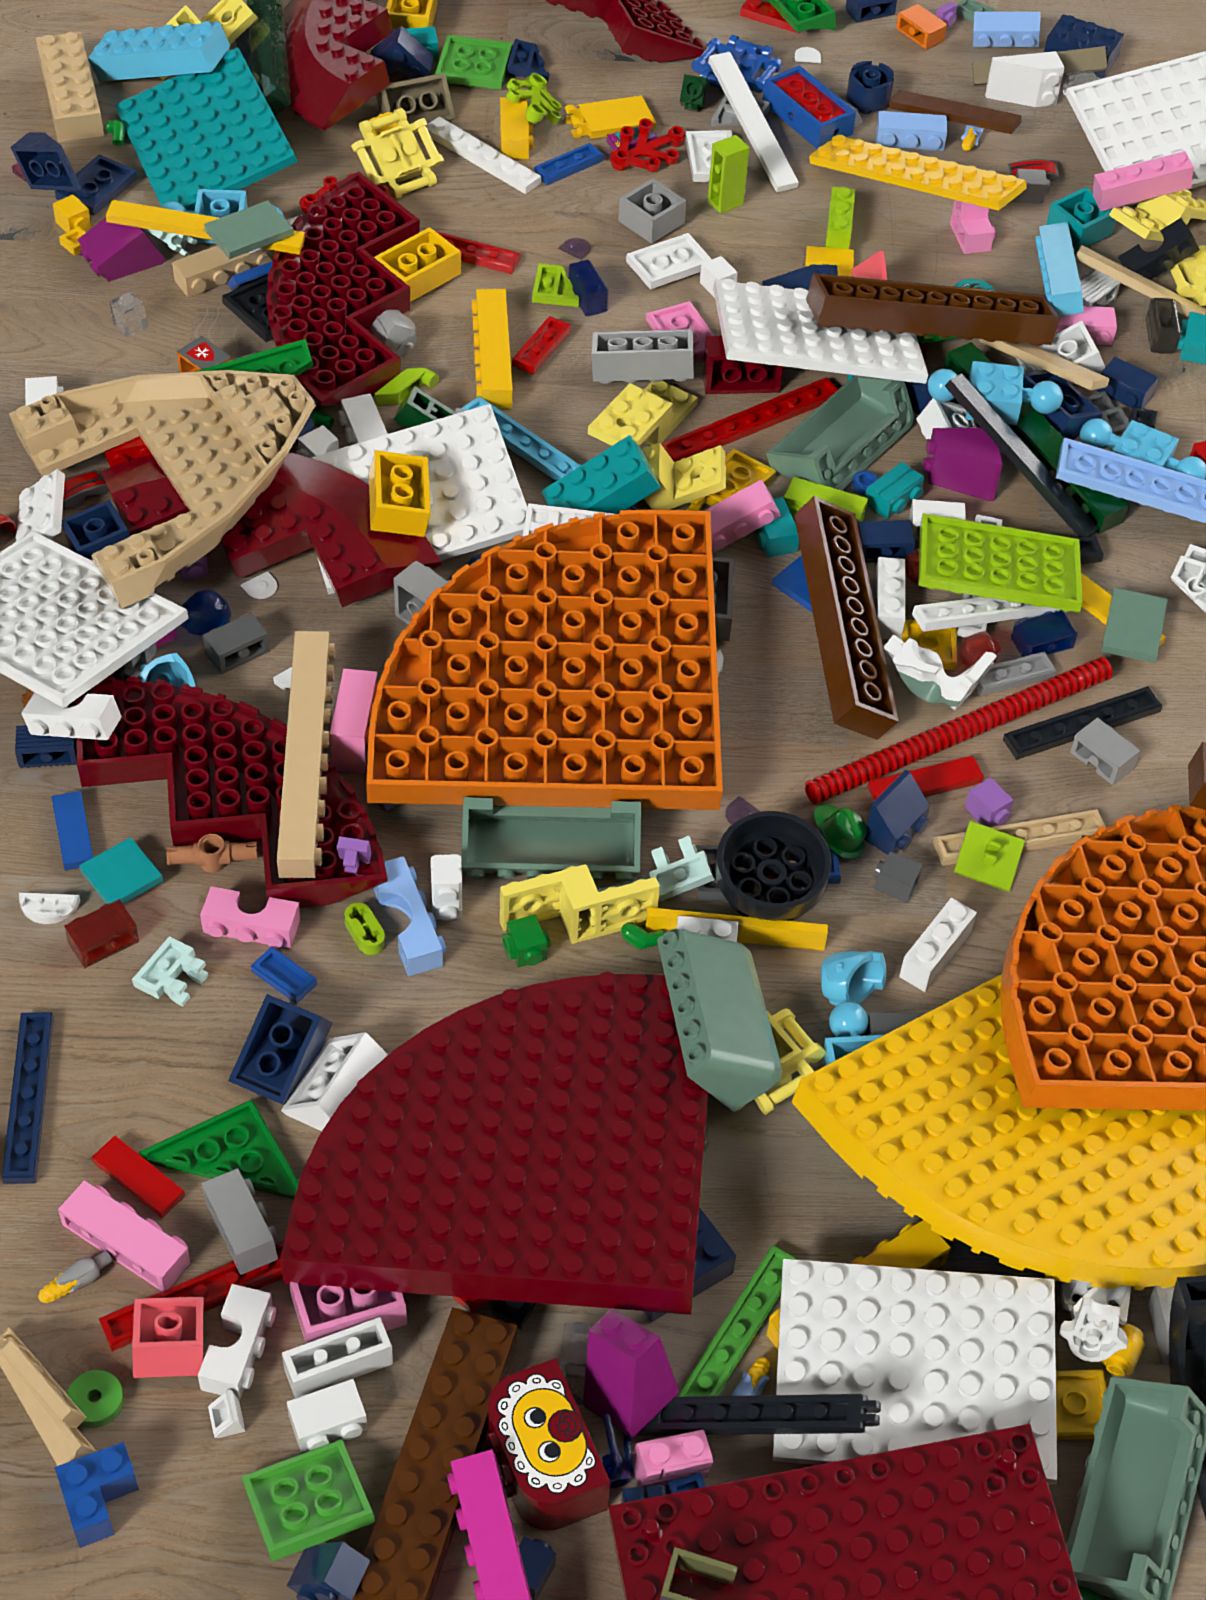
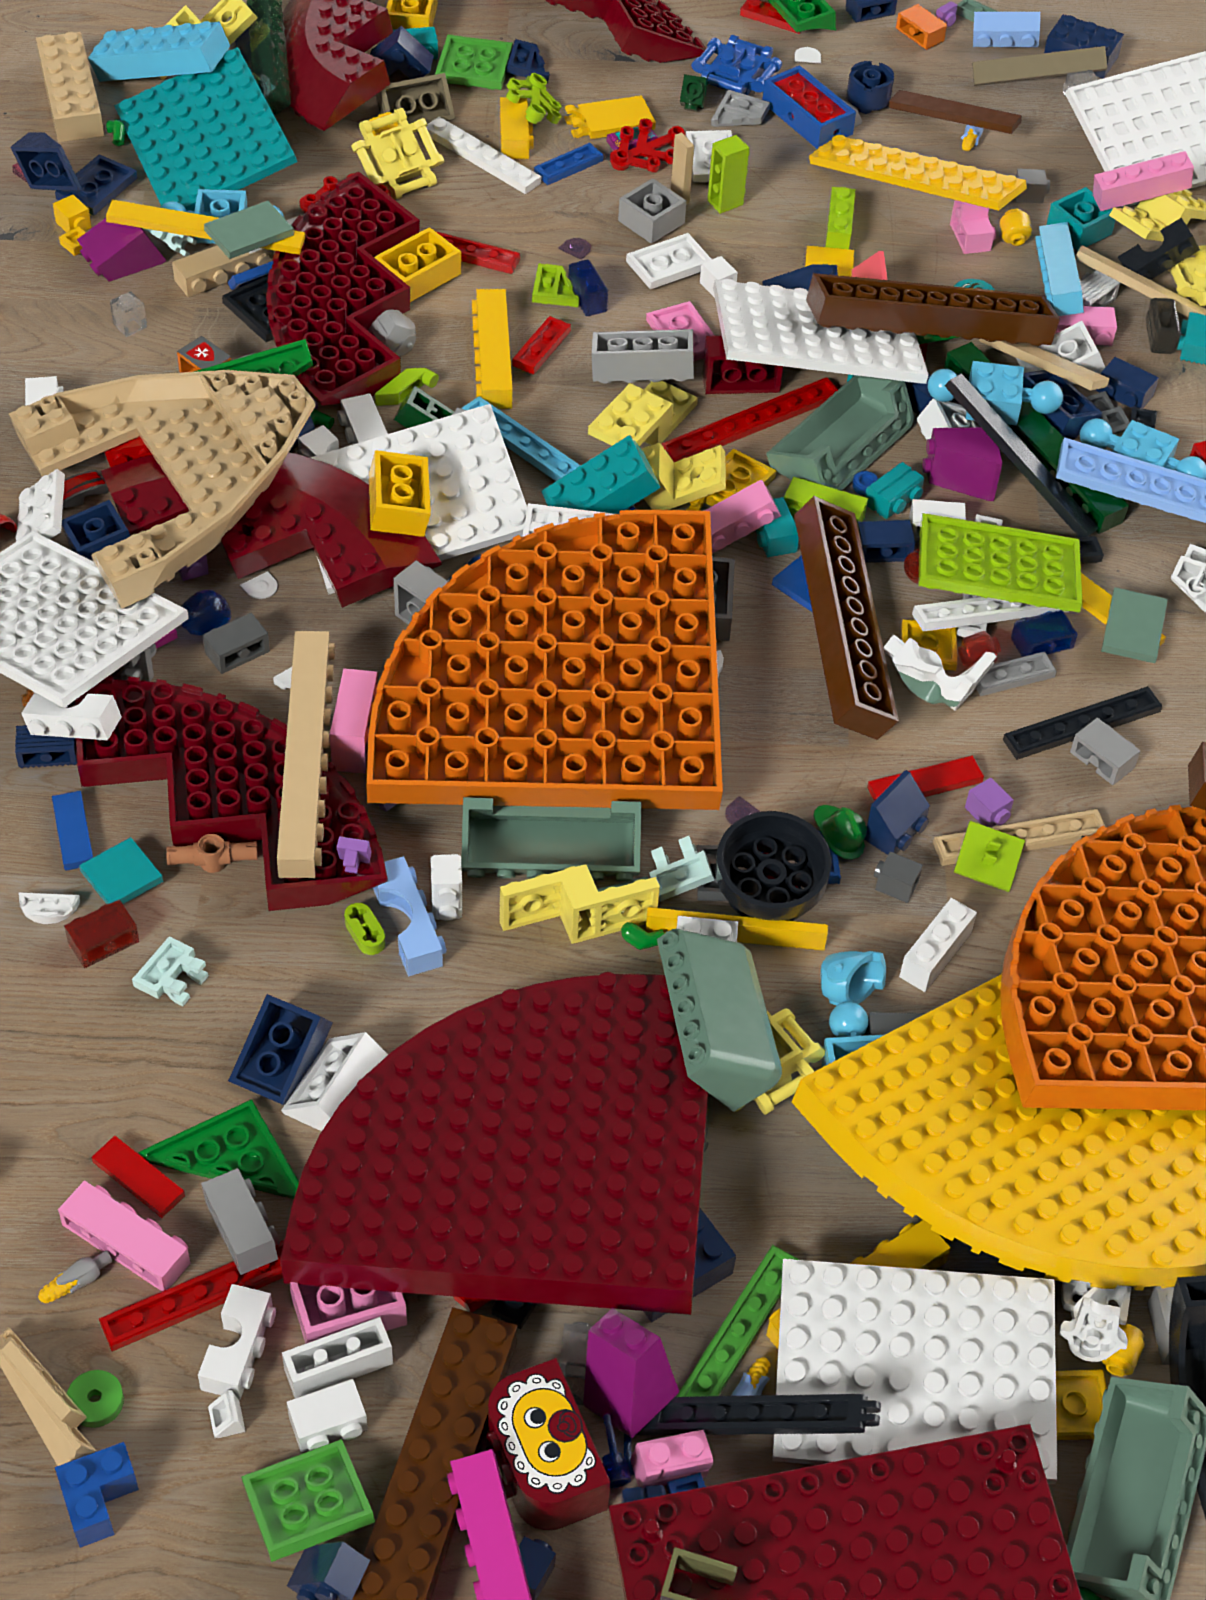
(28, 1098): dark blue tile -> none
(167, 1337): coral slope -> none
(168, 668): medium azure helmet -> none
(272, 926): bright pink arch -> none
(284, 975): blue tile -> none
(526, 941): green brick -> none
(682, 166): none -> tan tile
(753, 122): white tile -> none
(890, 596): white arch -> none
(911, 130): light blue brick -> none
(957, 730): red piece -> none
(1015, 226): none -> yellow head
(1026, 79): white slope -> none
(1040, 164): slope -> none

